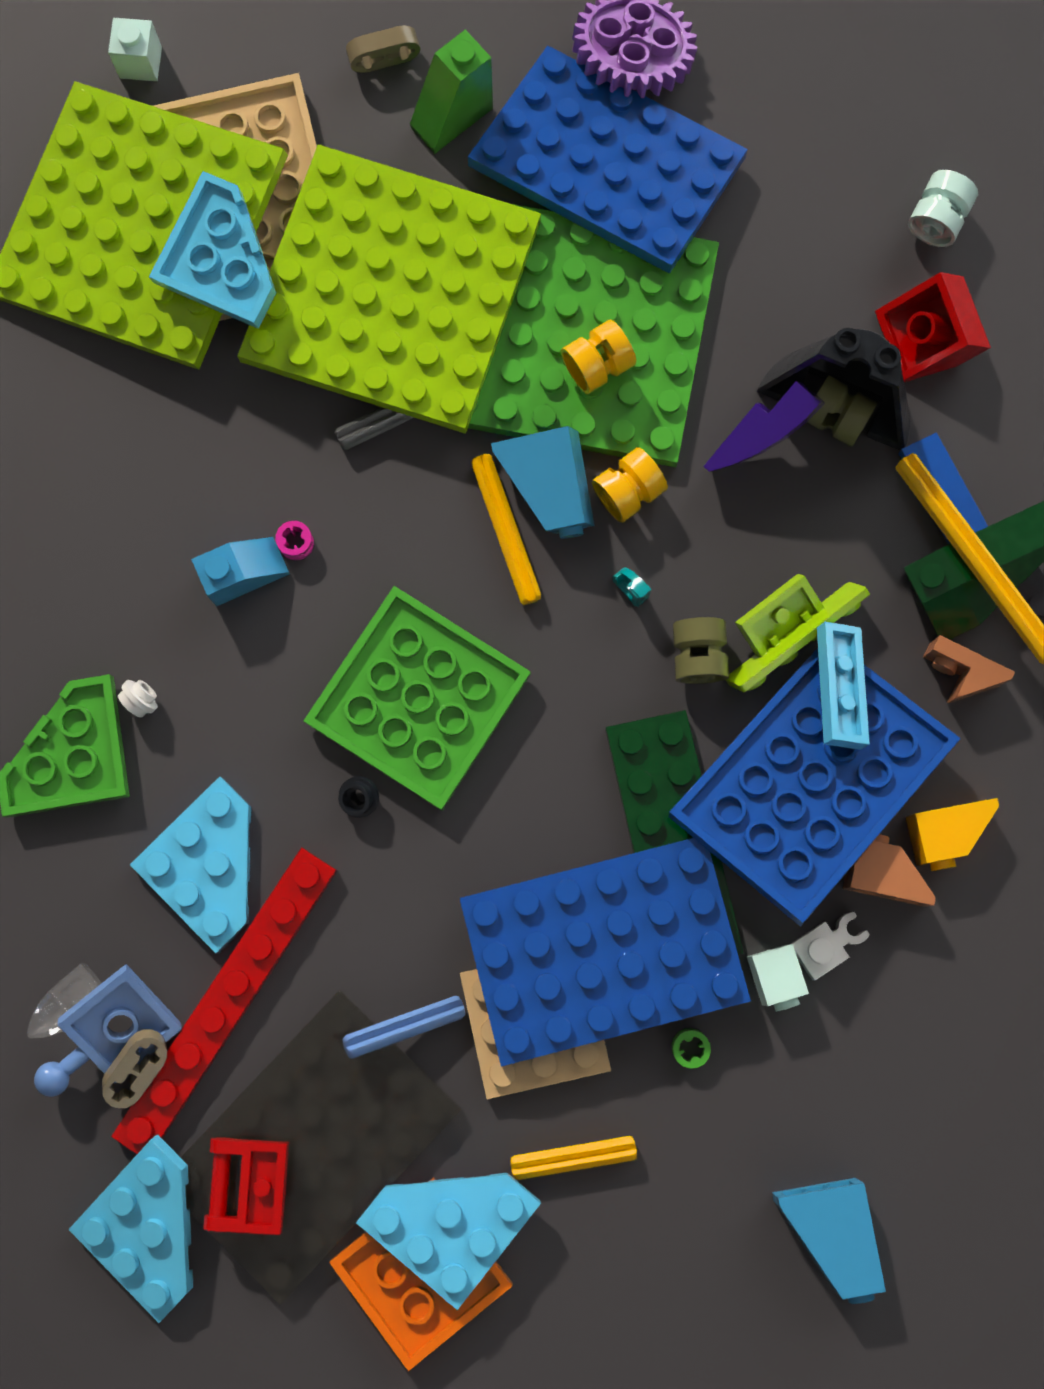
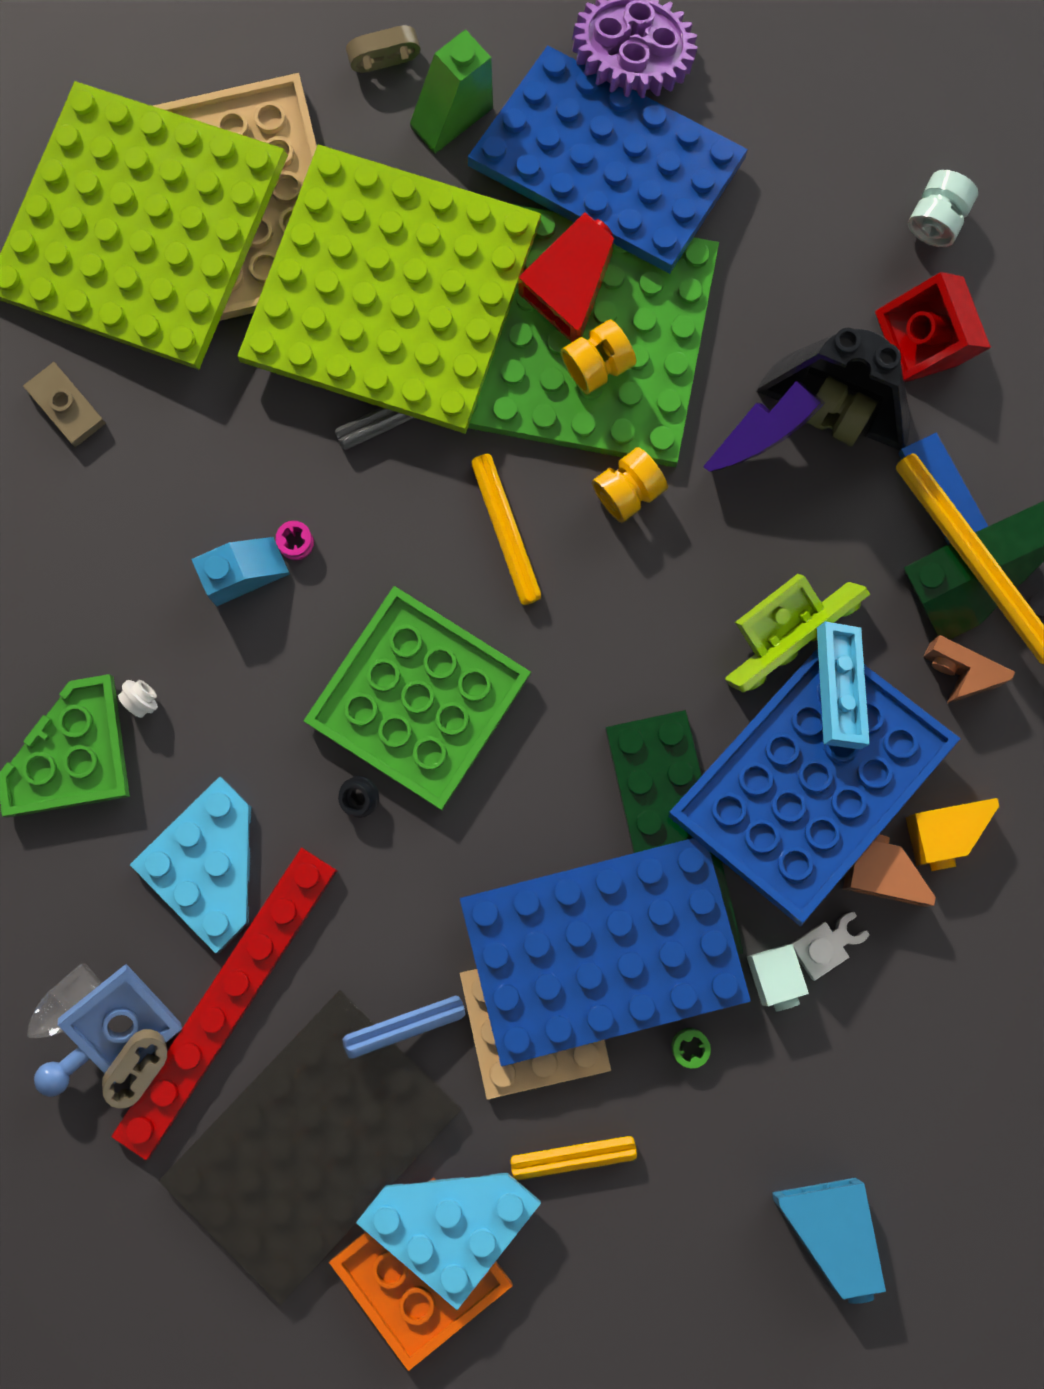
(64, 404): none -> dark tan plate
(135, 49): light aqua brick -> none
(144, 1229): medium azure plate -> none
(217, 254): medium azure plate -> none
(260, 1188): red plate -> none
(550, 478): dark azure slope -> none
(569, 275): none -> red slope
(632, 586): teal tile -> none
(700, 636): olive wheel -> none

